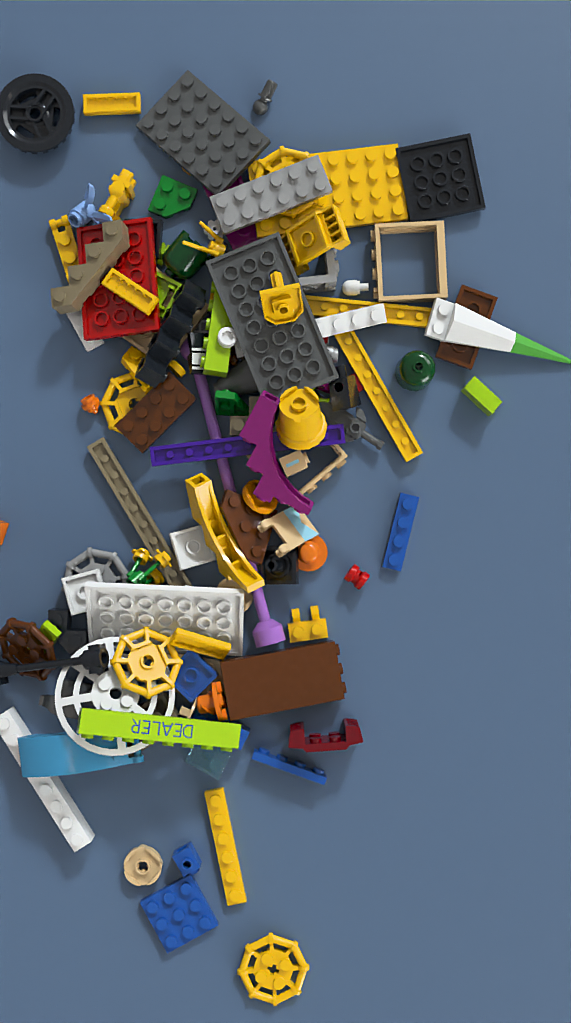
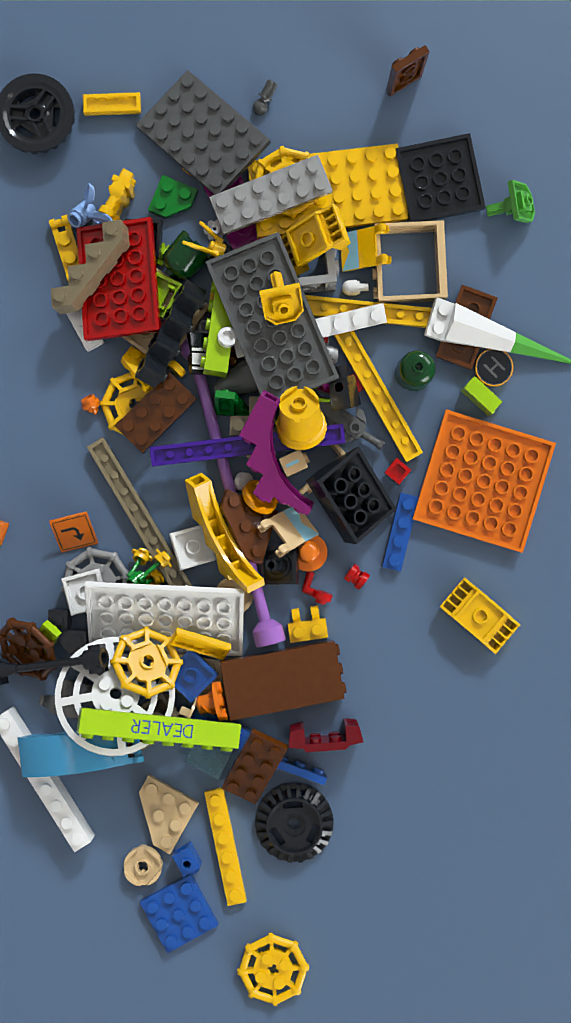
(73, 531): none -> orange piece
(130, 291): yellow plate -> none
(166, 812): none -> tan plate
(242, 479): none -> white tile
(254, 766): none -> reddish brown plate
(314, 811): none -> black gear
(321, 596): none -> red plate
(351, 496): none -> black slope
(363, 249): none -> yellow flag
(397, 471): none -> red plate
(407, 70): none -> reddish brown plate
(479, 615): none -> yellow plate
(484, 481): none -> orange plate
(493, 367): none -> black tile
(518, 203): none -> bright green piece

